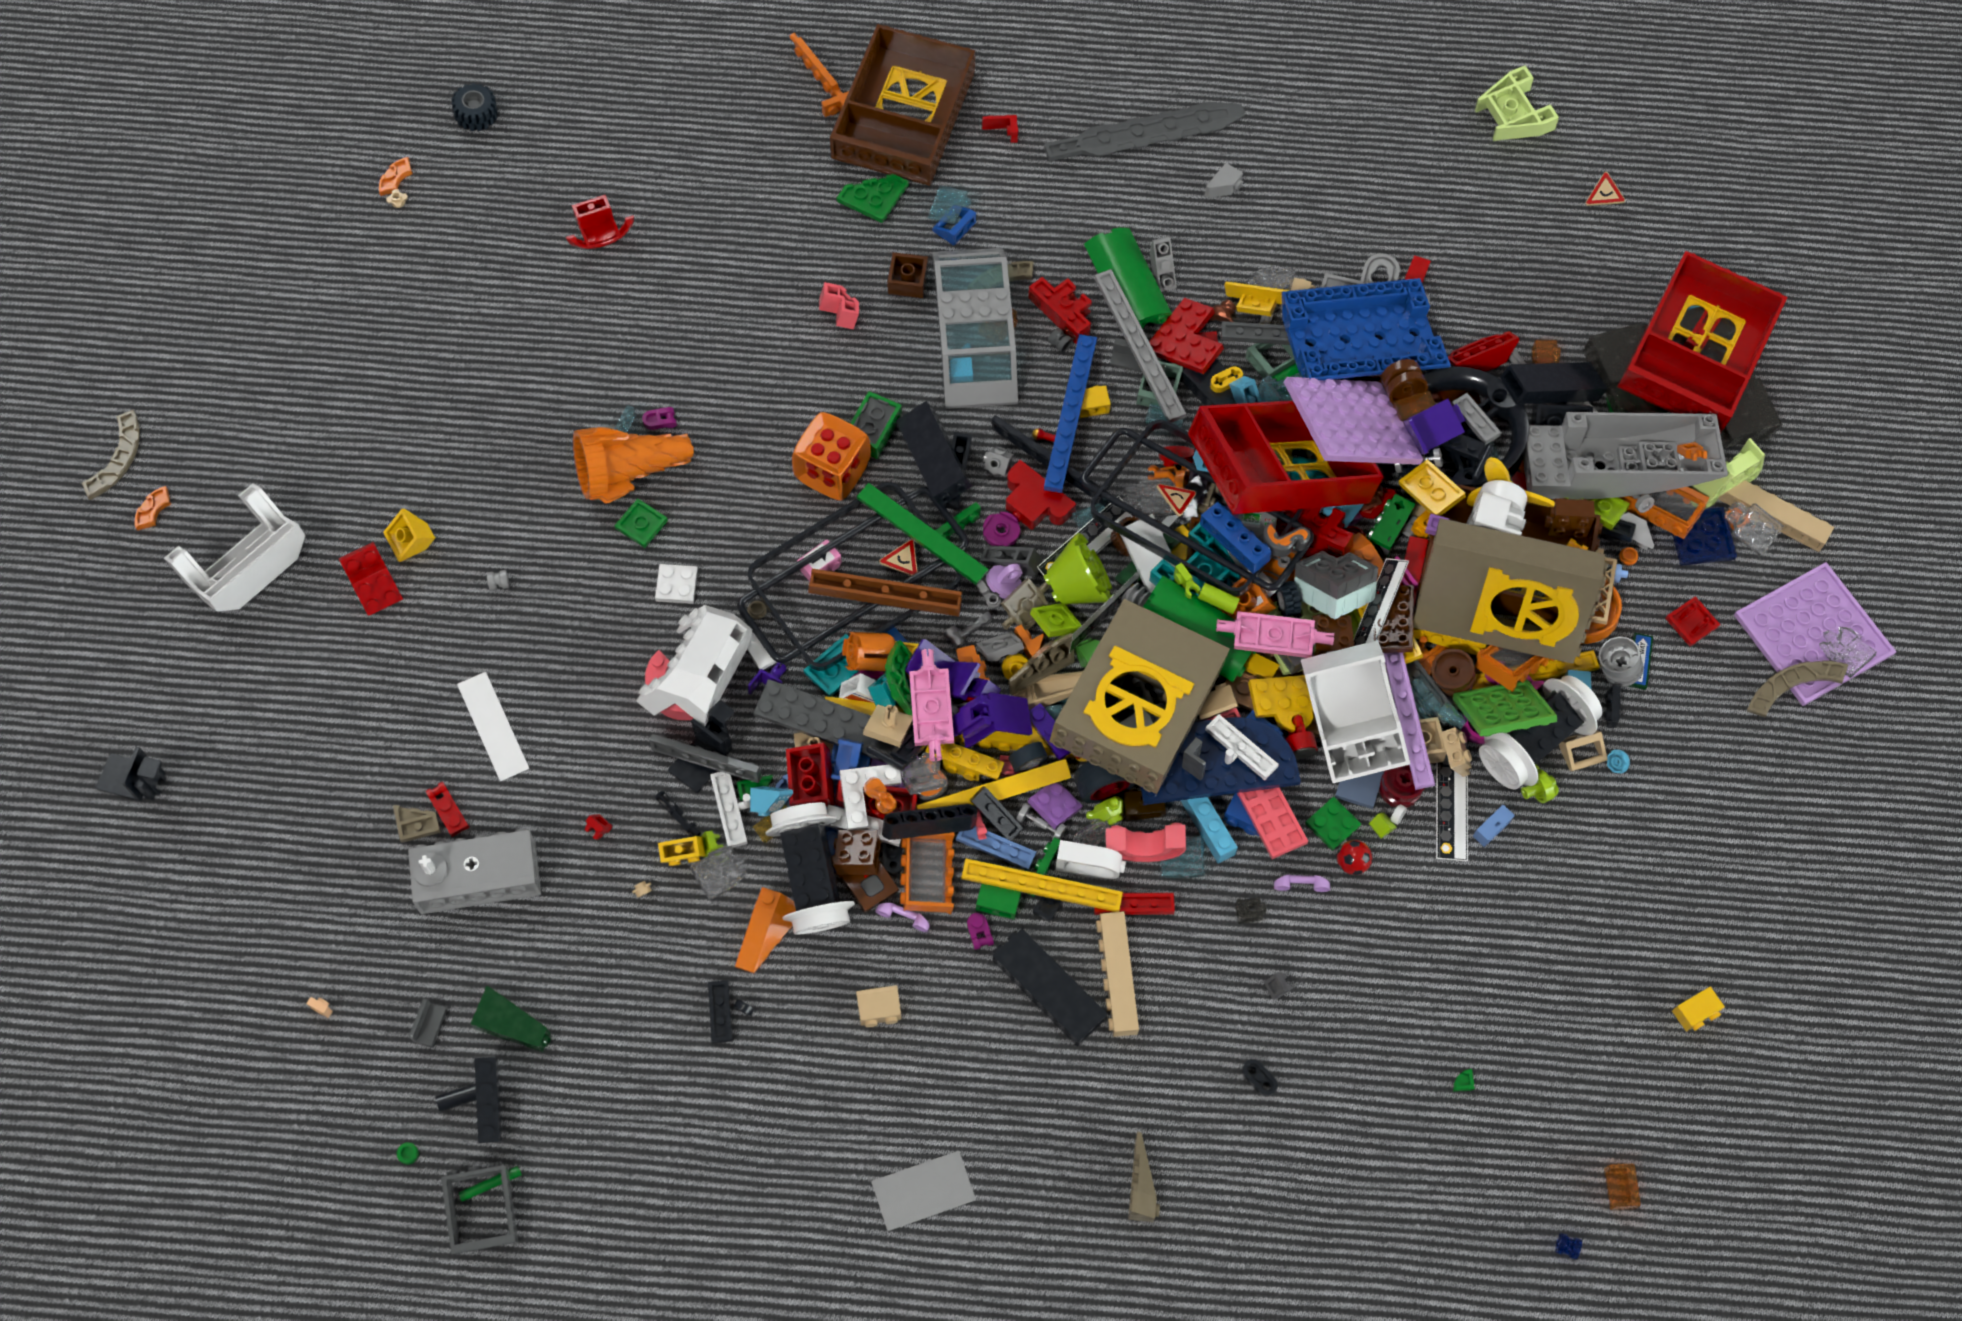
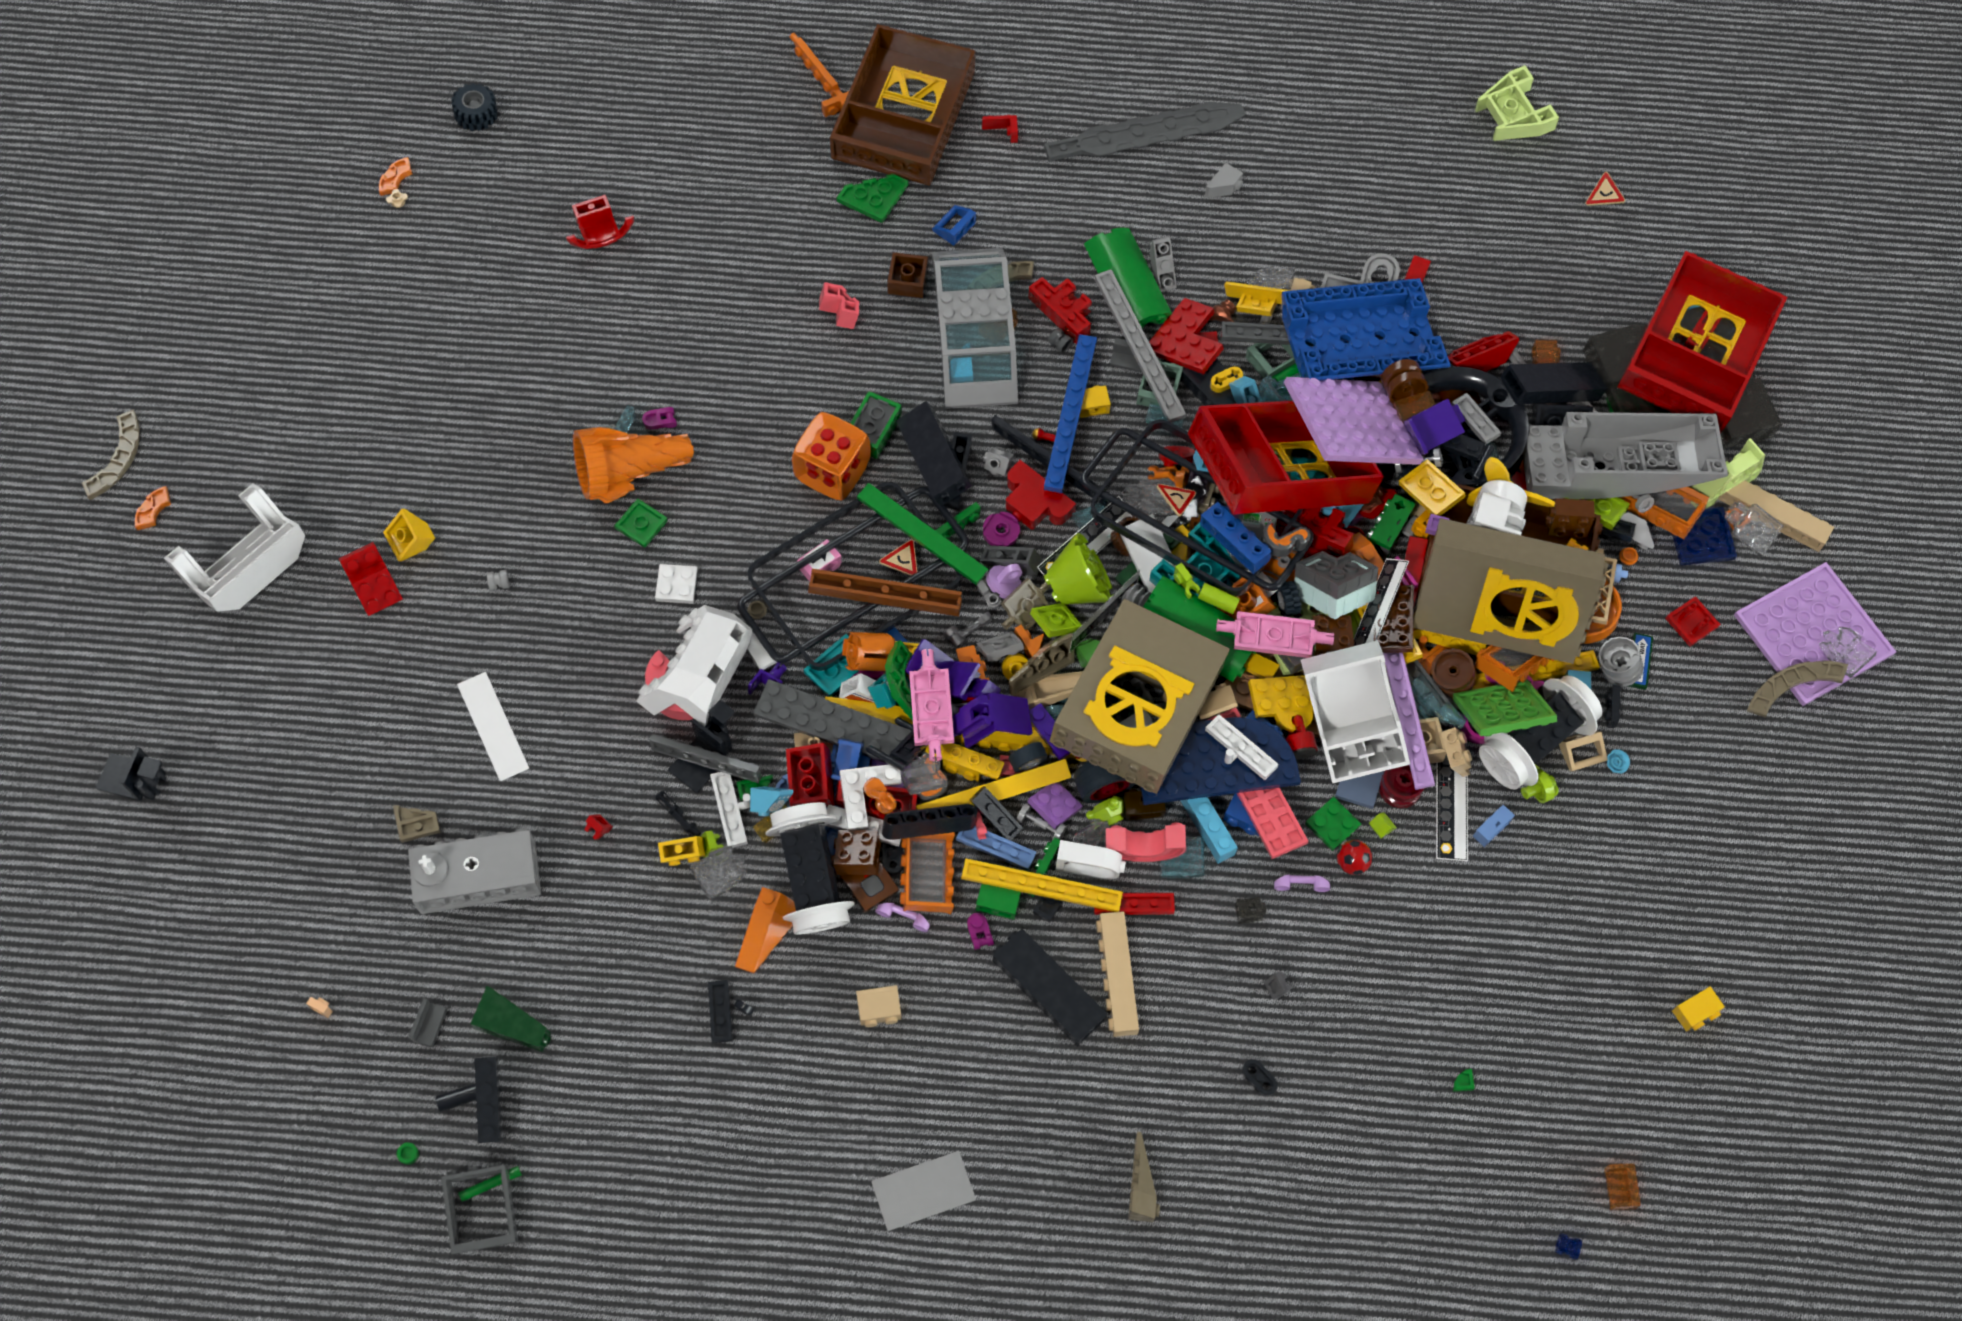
(447, 810): red plate -> none
(642, 889): tan plate -> none
(888, 725): tan tile -> none
(948, 204): clear light blue hinge -> none
(1192, 761): dark grey panel -> none
(1398, 814): white tile -> none
(1692, 451): orange plate -> none

